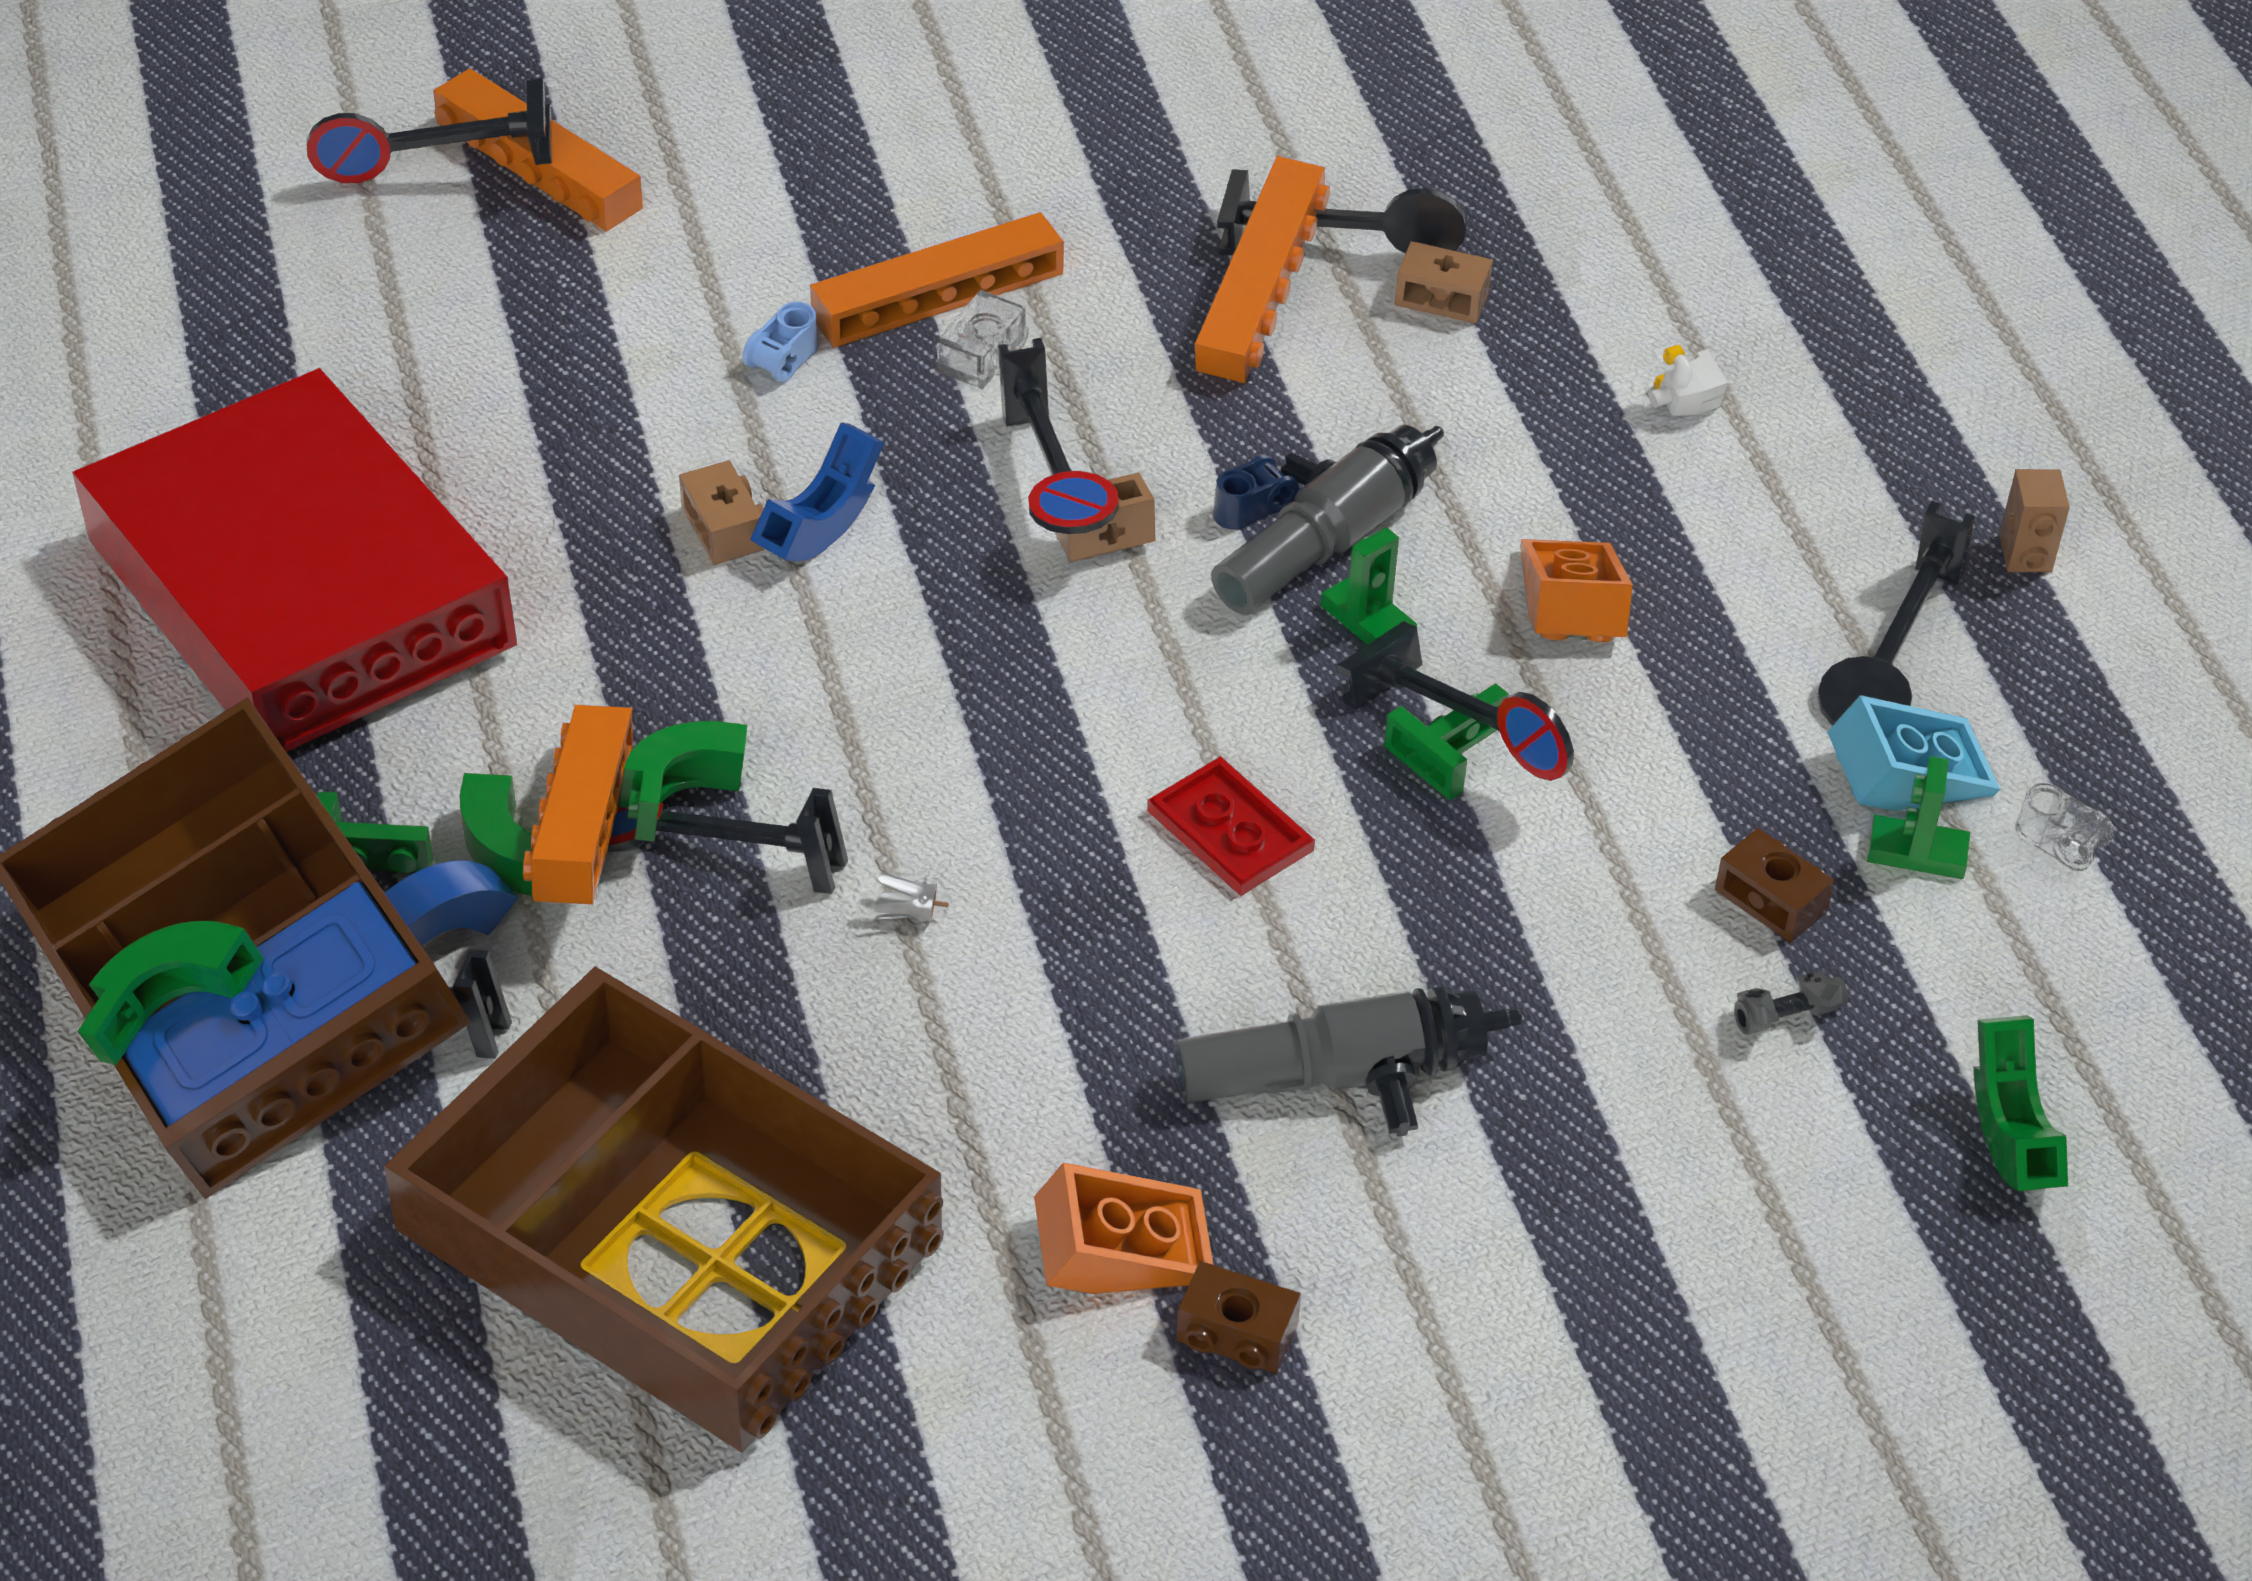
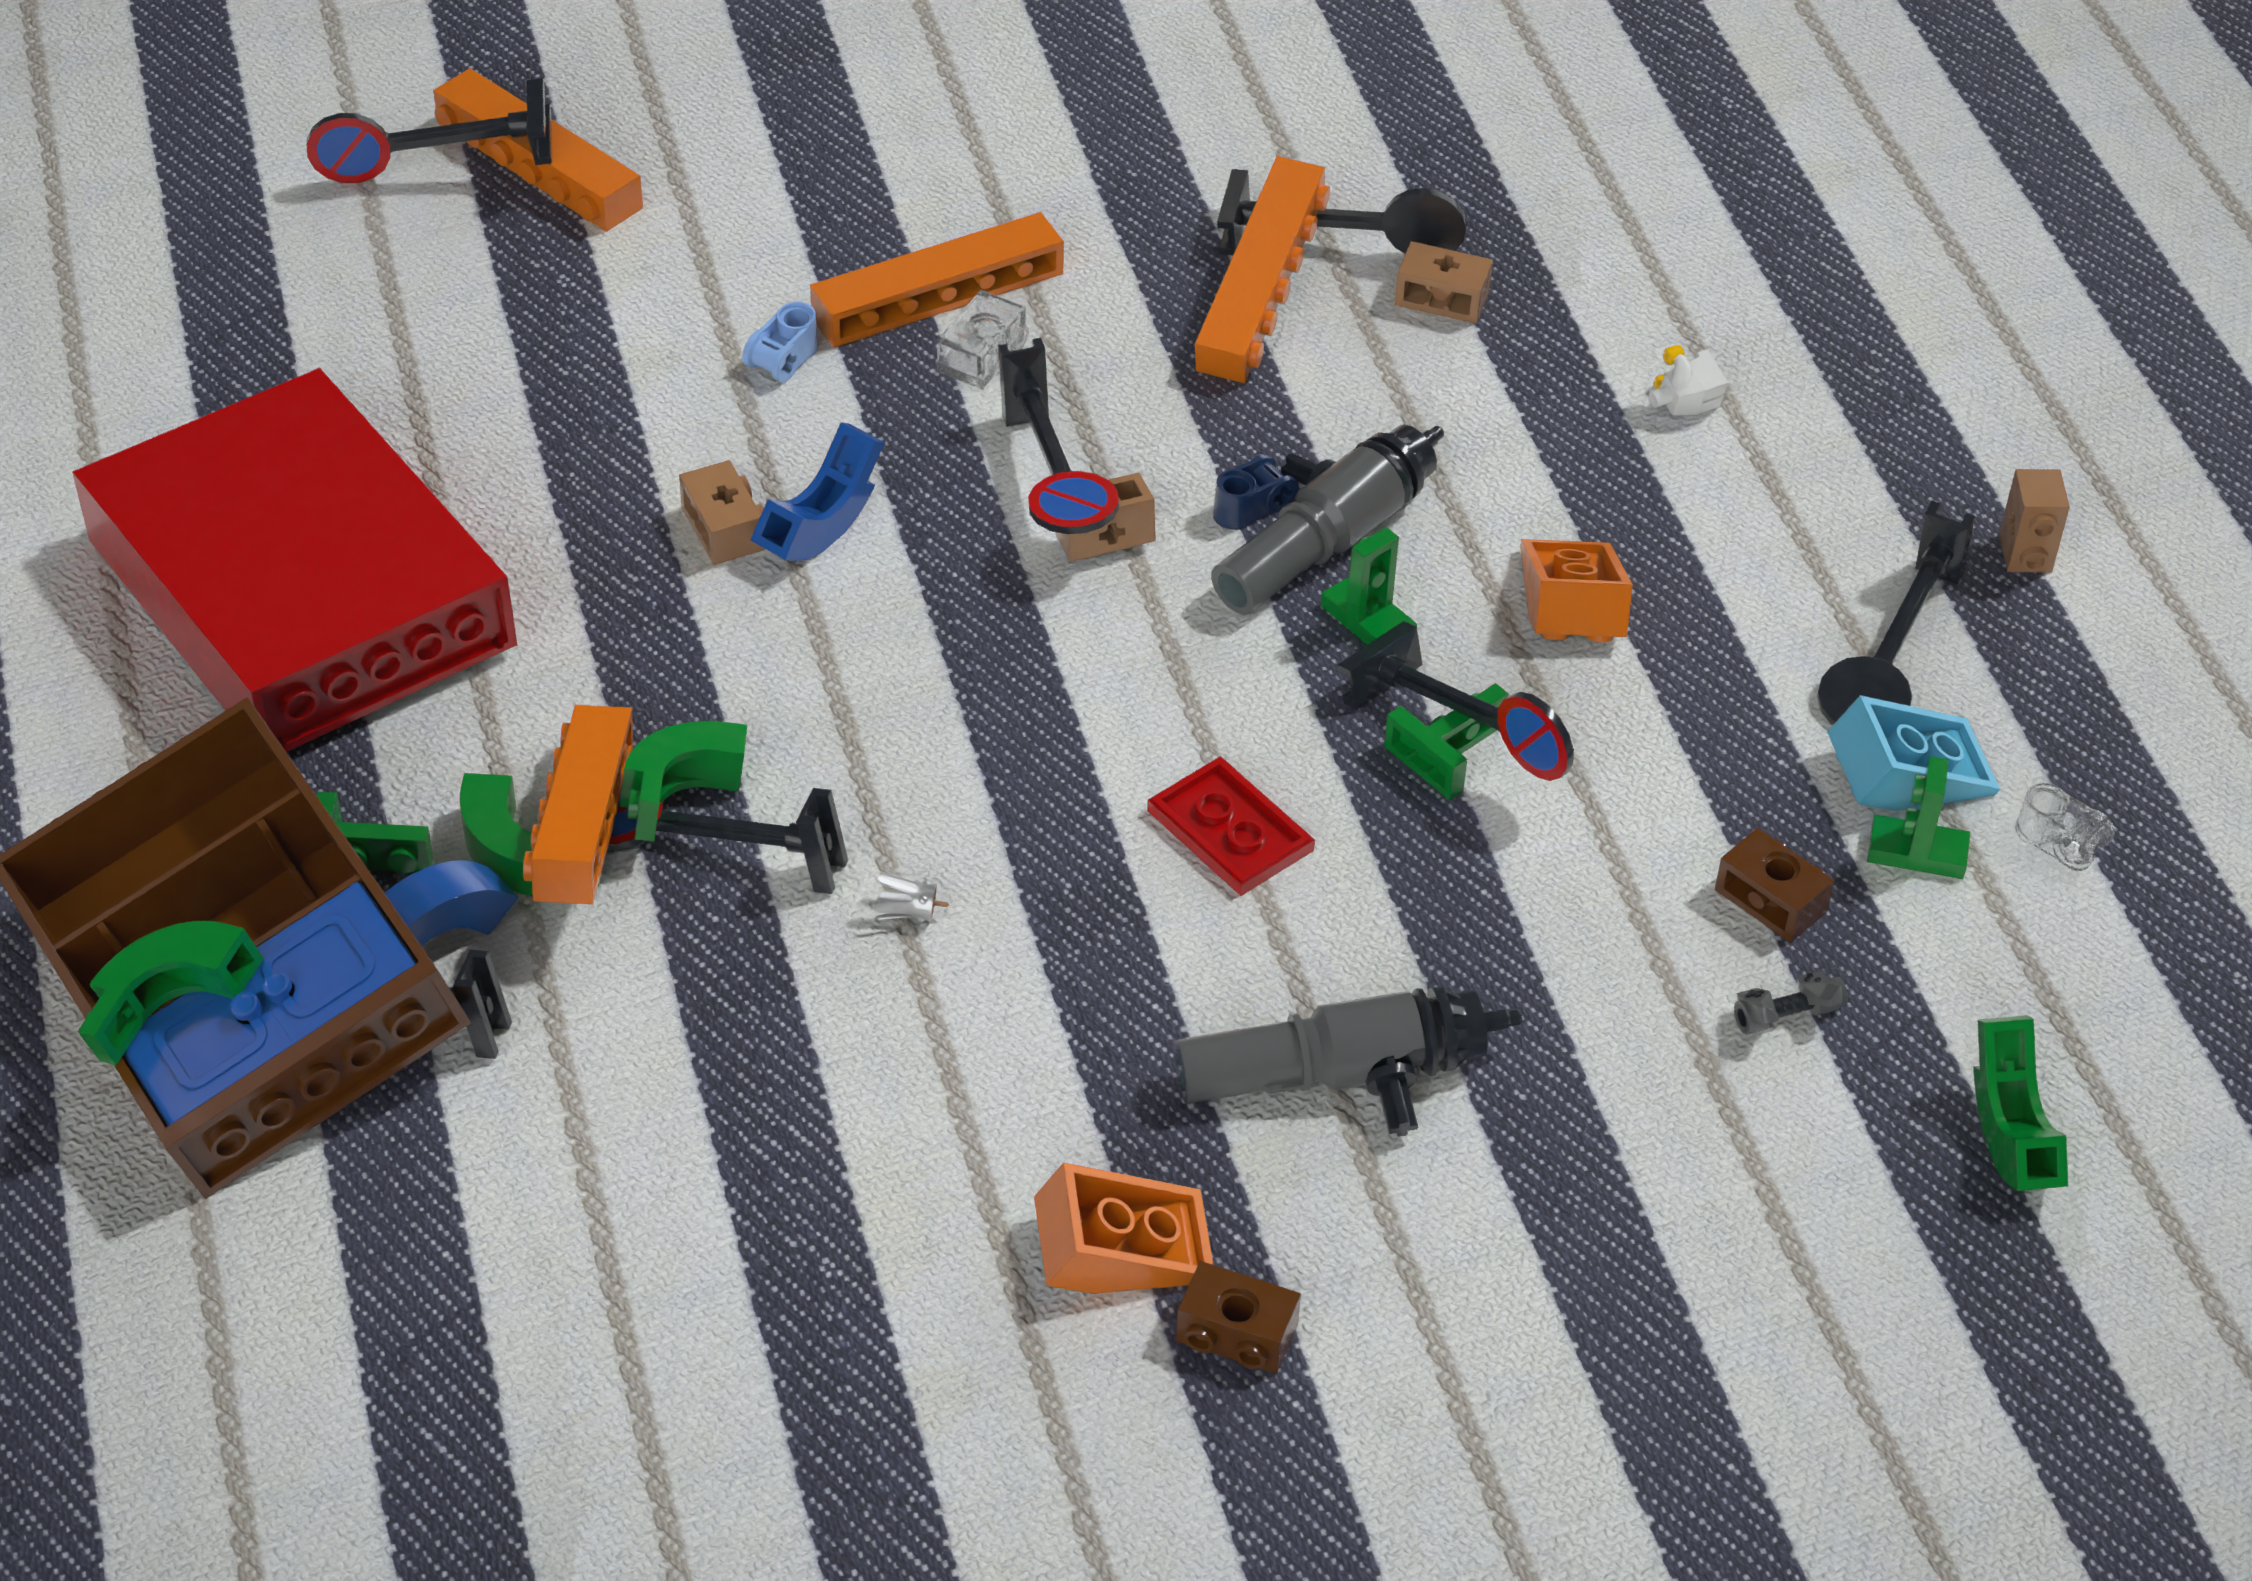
(606, 1124): reddish brown panel -> none

